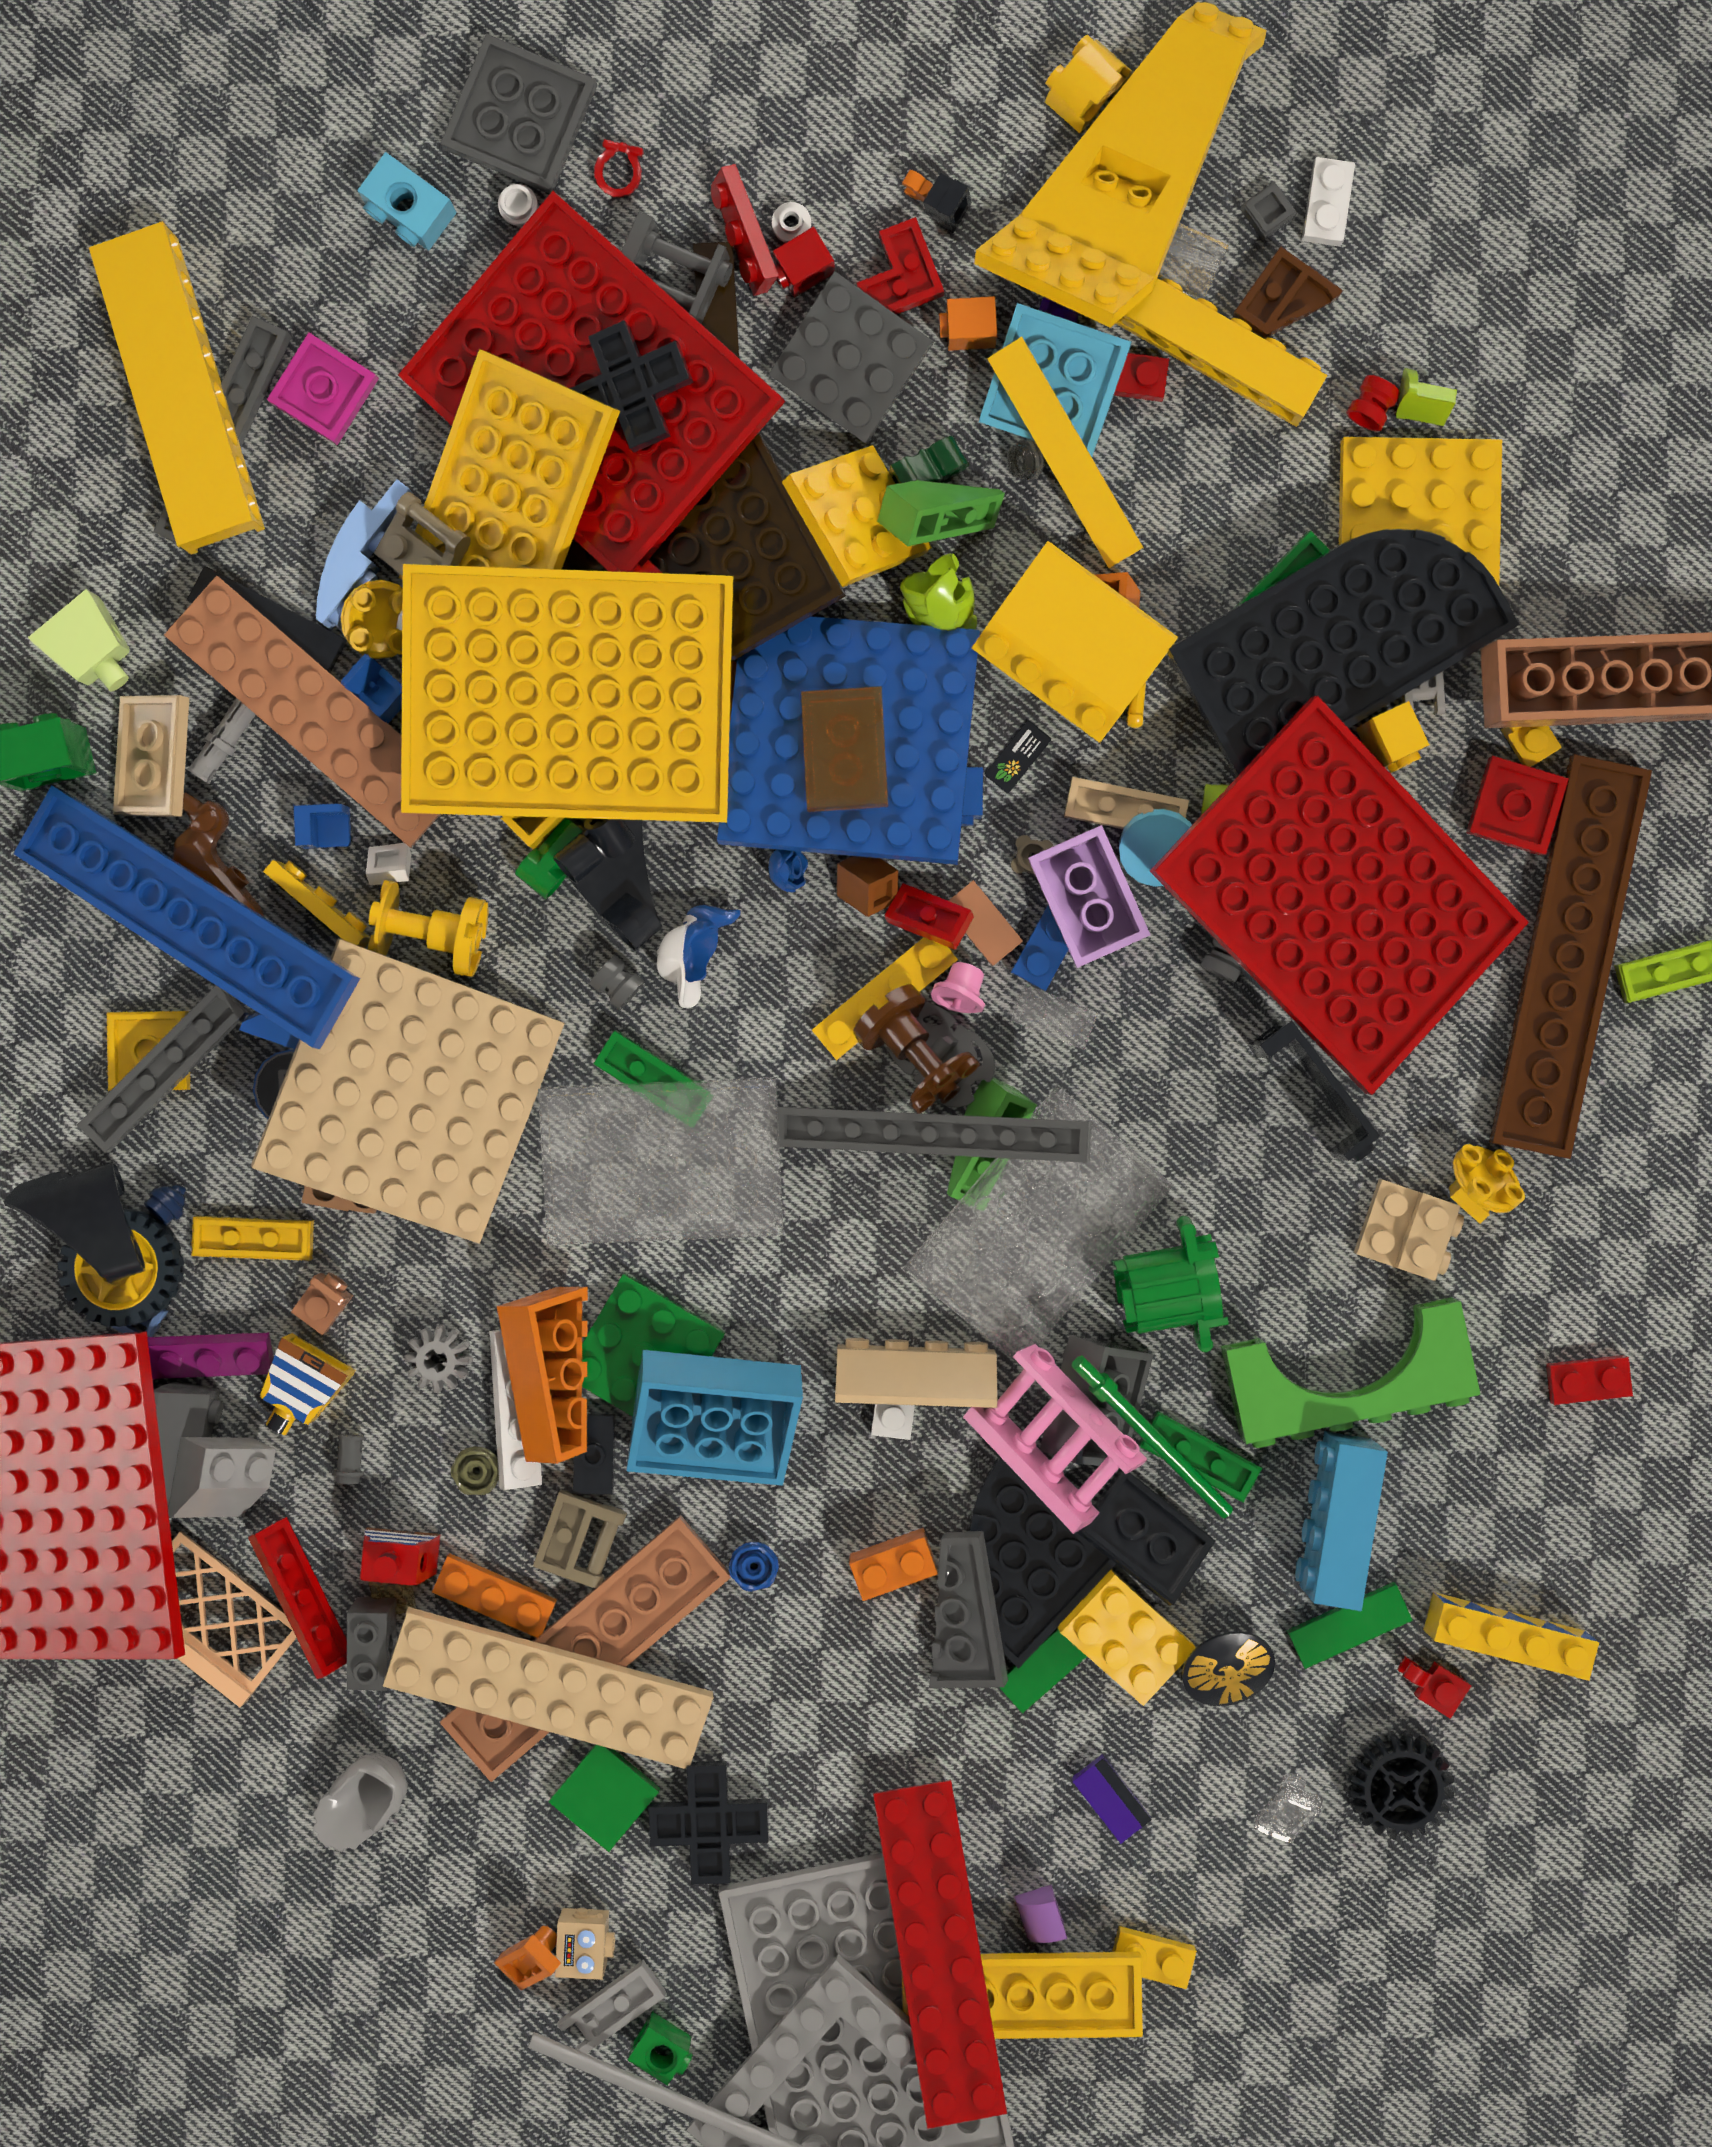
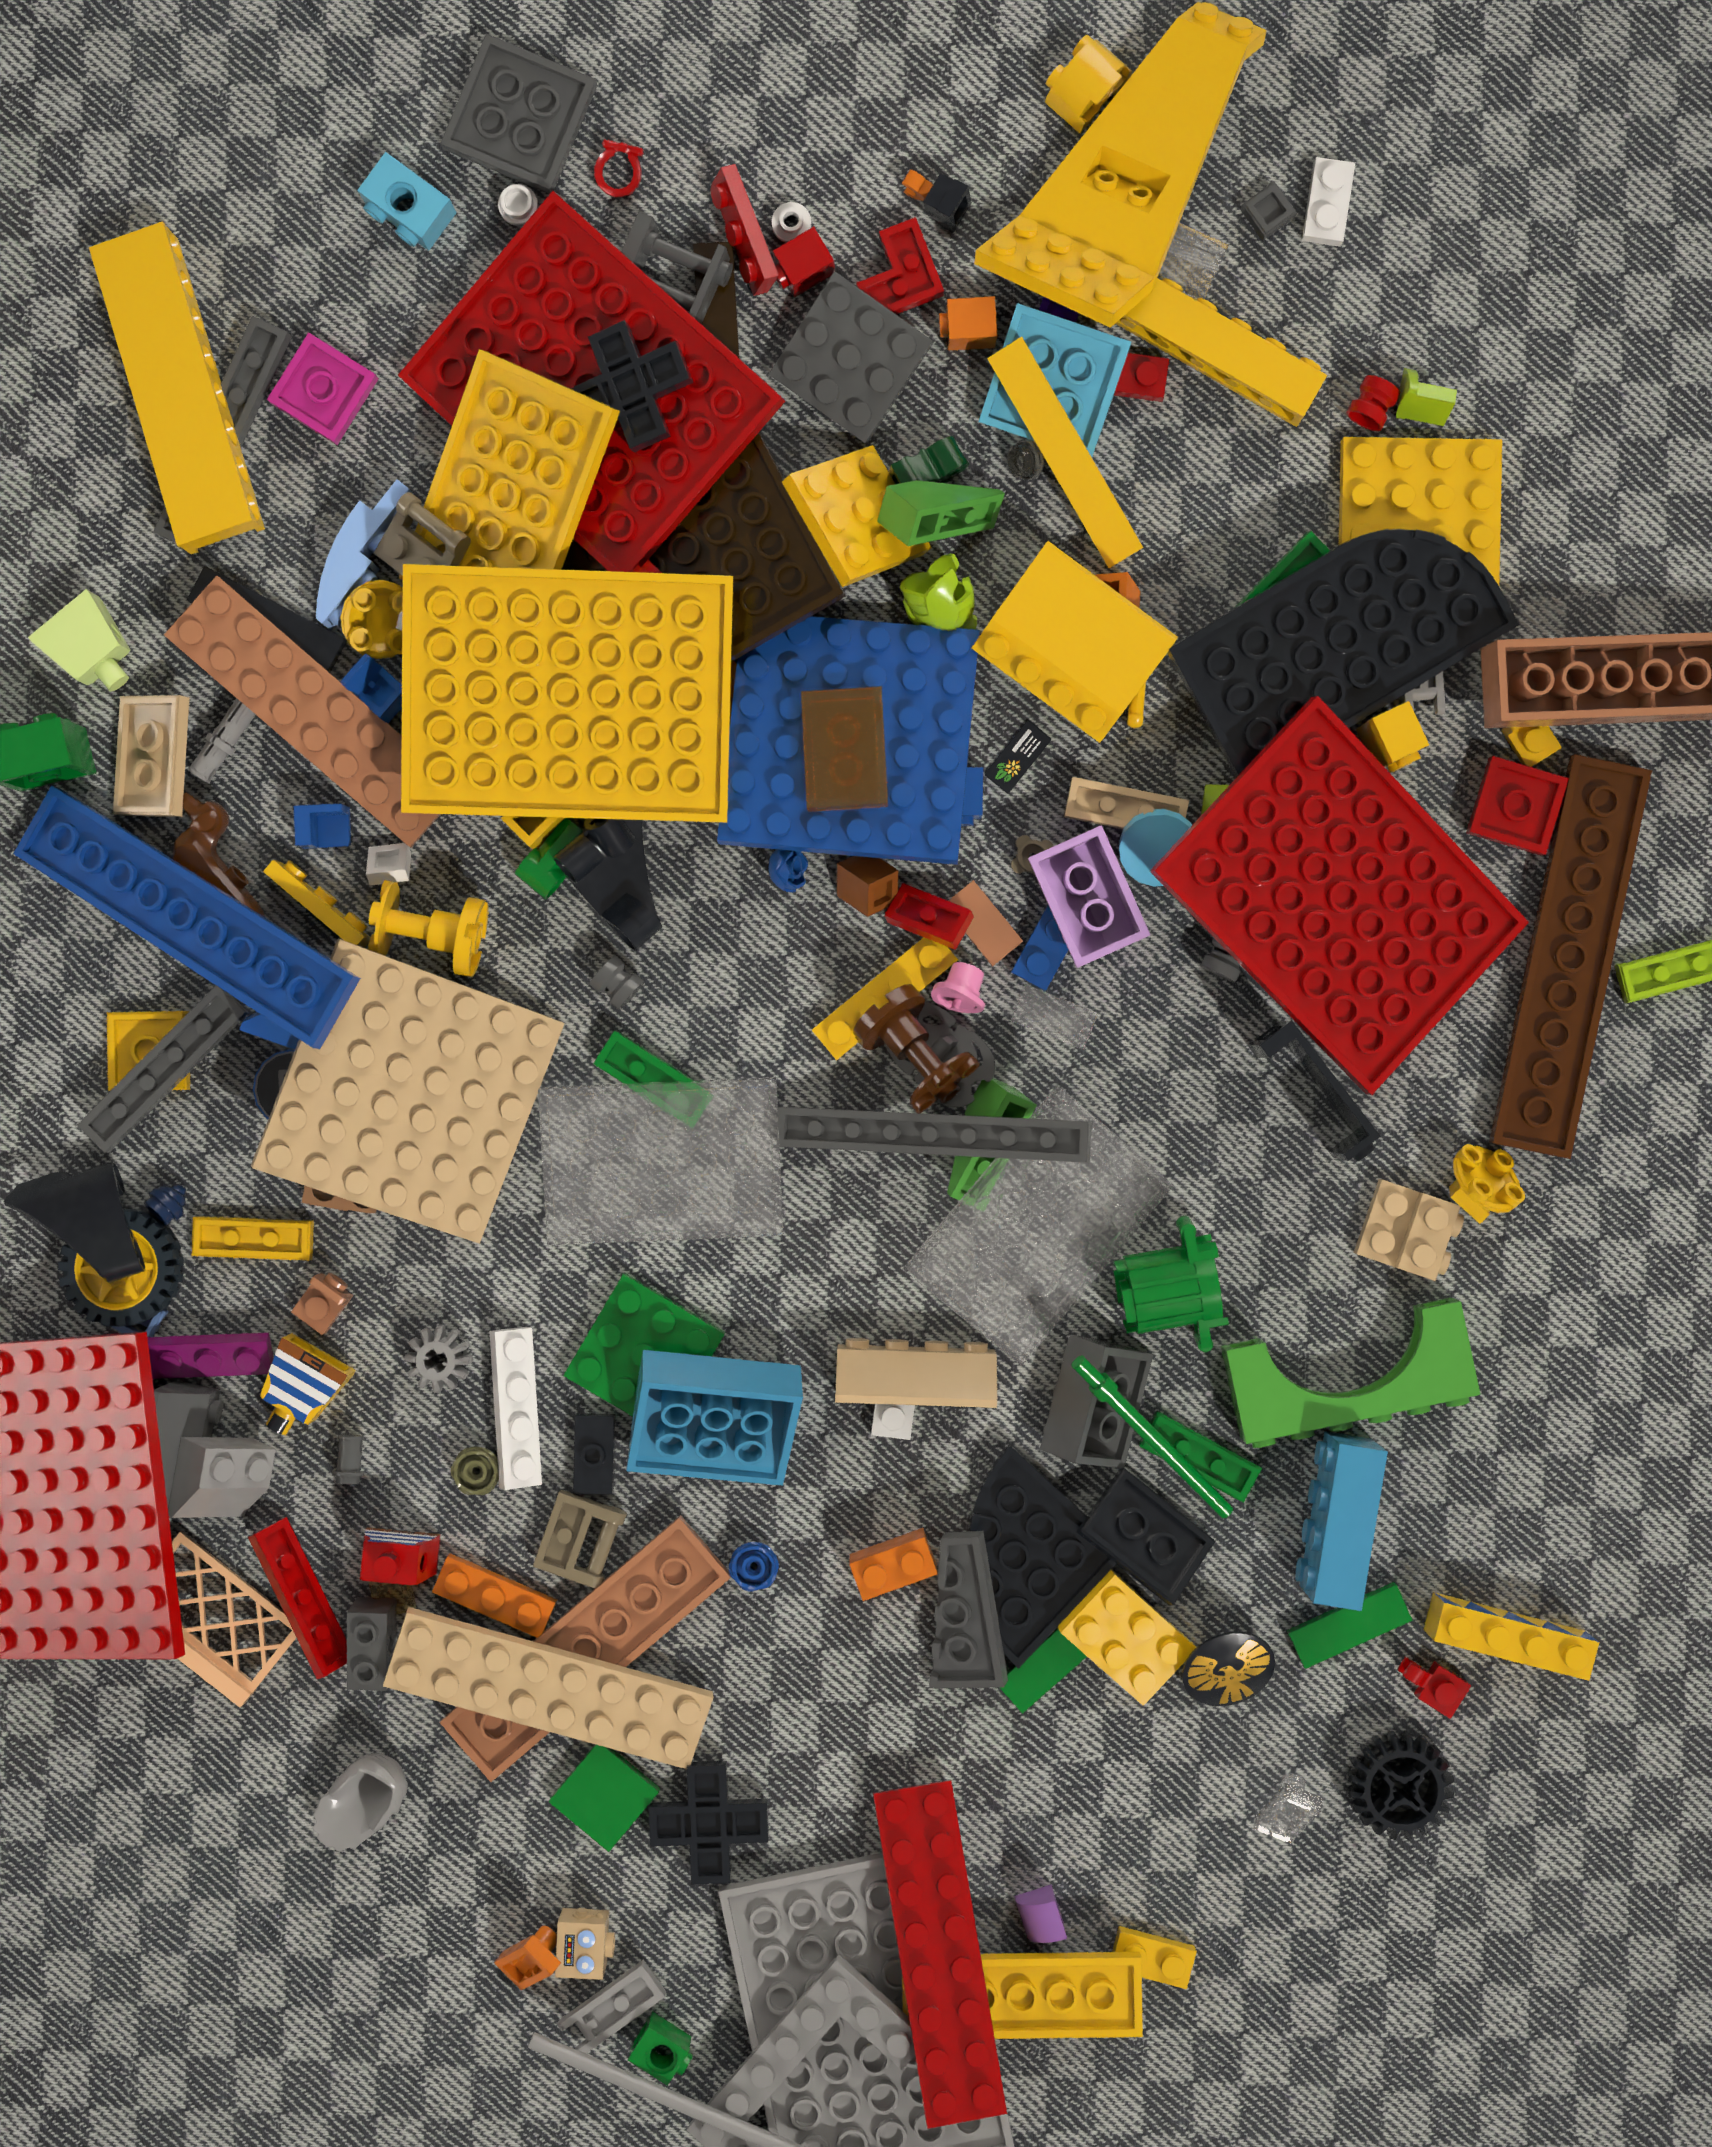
(547, 1371): orange wedge -> none
(689, 948): hair -> none
(1020, 1450): bright pink fence -> none
(1111, 1798): dark purple tile -> none
(1285, 295): reddish brown wing -> none
(1589, 1380): red plate -> none

